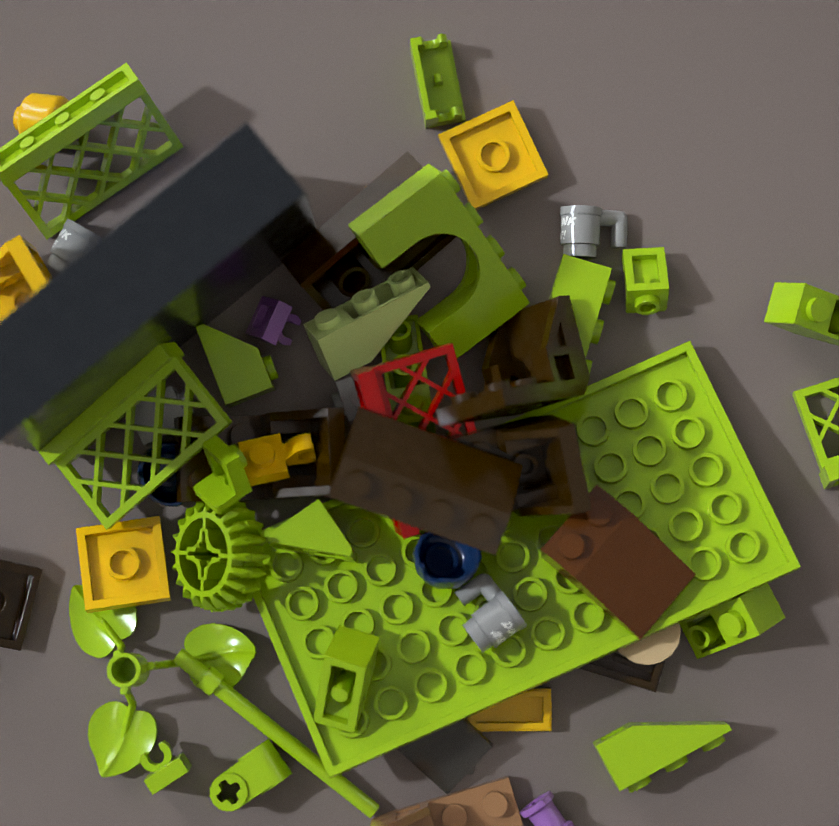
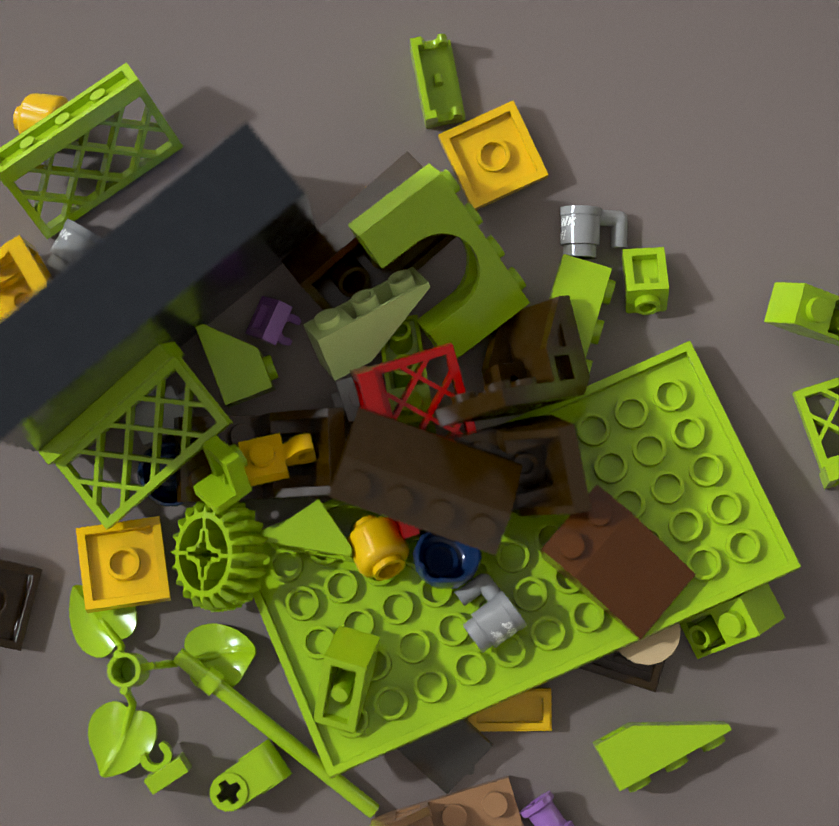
(378, 547): none -> yellow head

